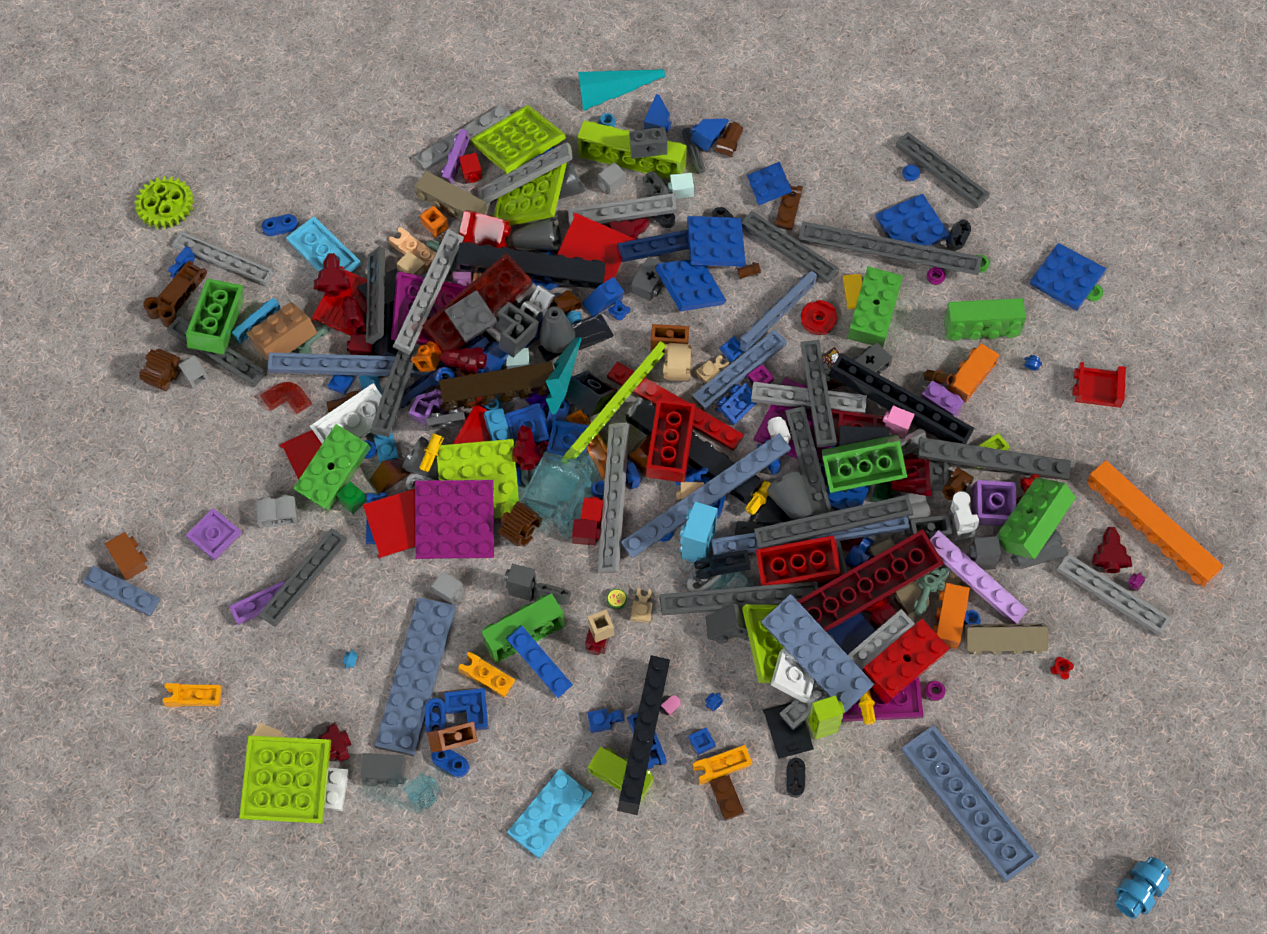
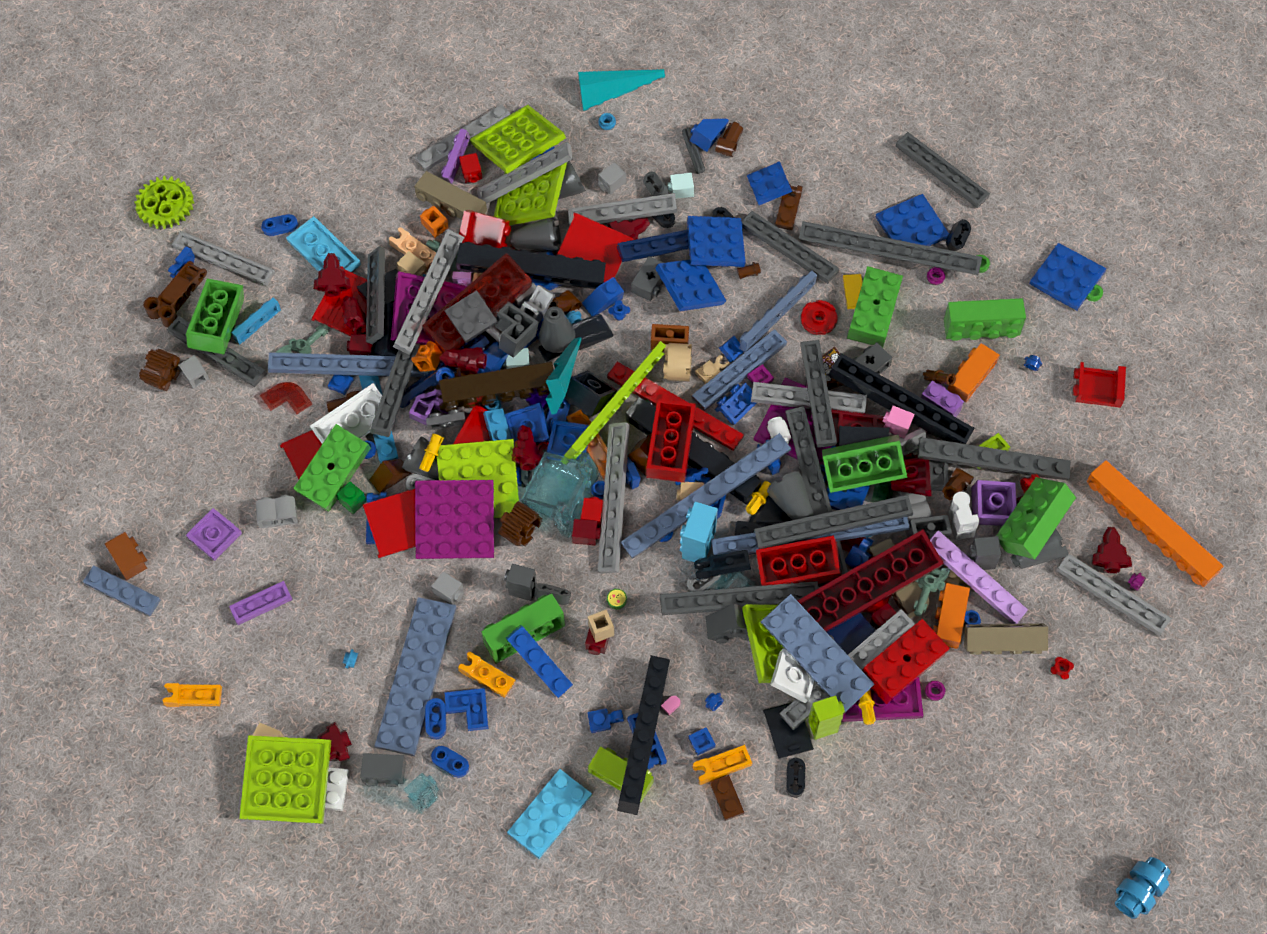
(282, 331): medium nougat brick -> none
(303, 577): dark grey plate -> none
(452, 737): dark orange brick -> none
(612, 145): lime brick -> none
(642, 609): tan plate -> none
(648, 142): dark grey brick -> none
(658, 115): blue slope -> none
(911, 172): blue plate -> none
(970, 803): sand blue plate -> none

